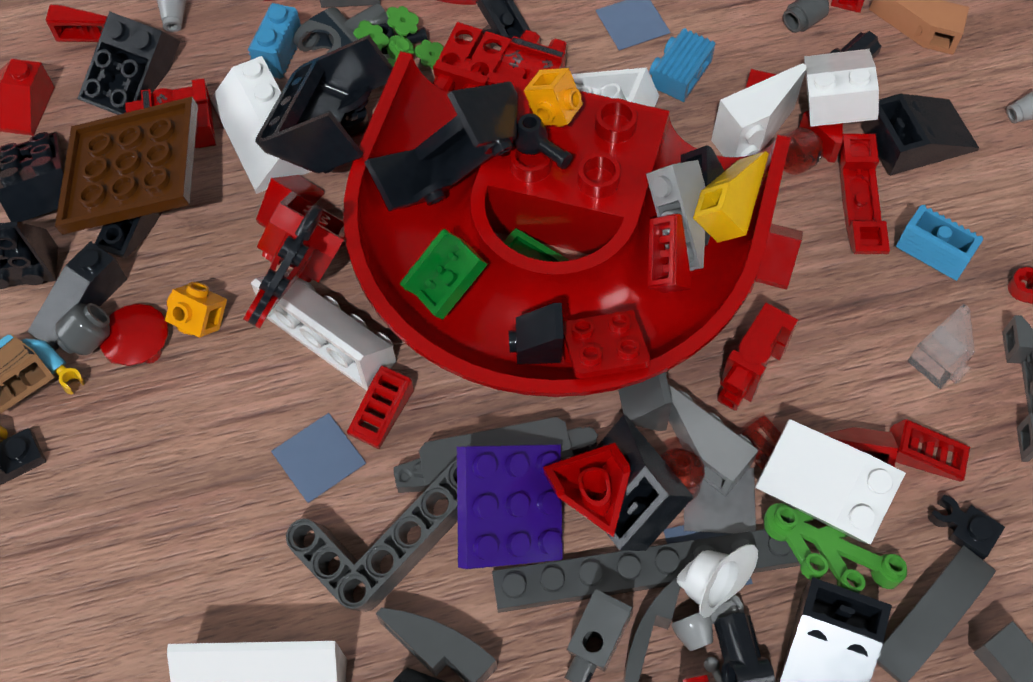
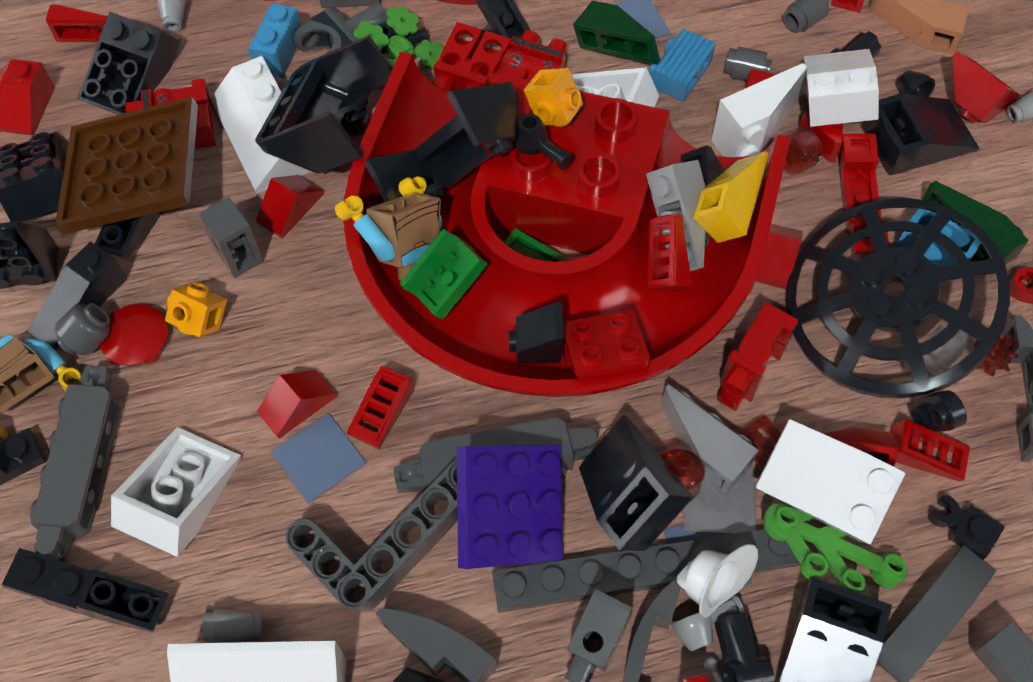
(75, 463): none -> dark grey hinge
(85, 591): none -> black slope
(173, 491): none -> white slope
(231, 237): none -> dark grey brick
(231, 626): none -> light grey cone
(294, 400): none -> red slope
(301, 238): red slope -> none
(331, 332): white slope -> none
(398, 228): none -> torso
(593, 484): red slope -> none
(614, 32): none -> dark green slope
(648, 403): dark grey slope -> none
(742, 60): none -> dark grey brick
(903, 311): none -> black dish
(916, 83): none -> black bar
(939, 411): none -> black plate
(979, 90): none -> red slope
(998, 226): none -> dark green slope
(1001, 359): none -> clear red gear

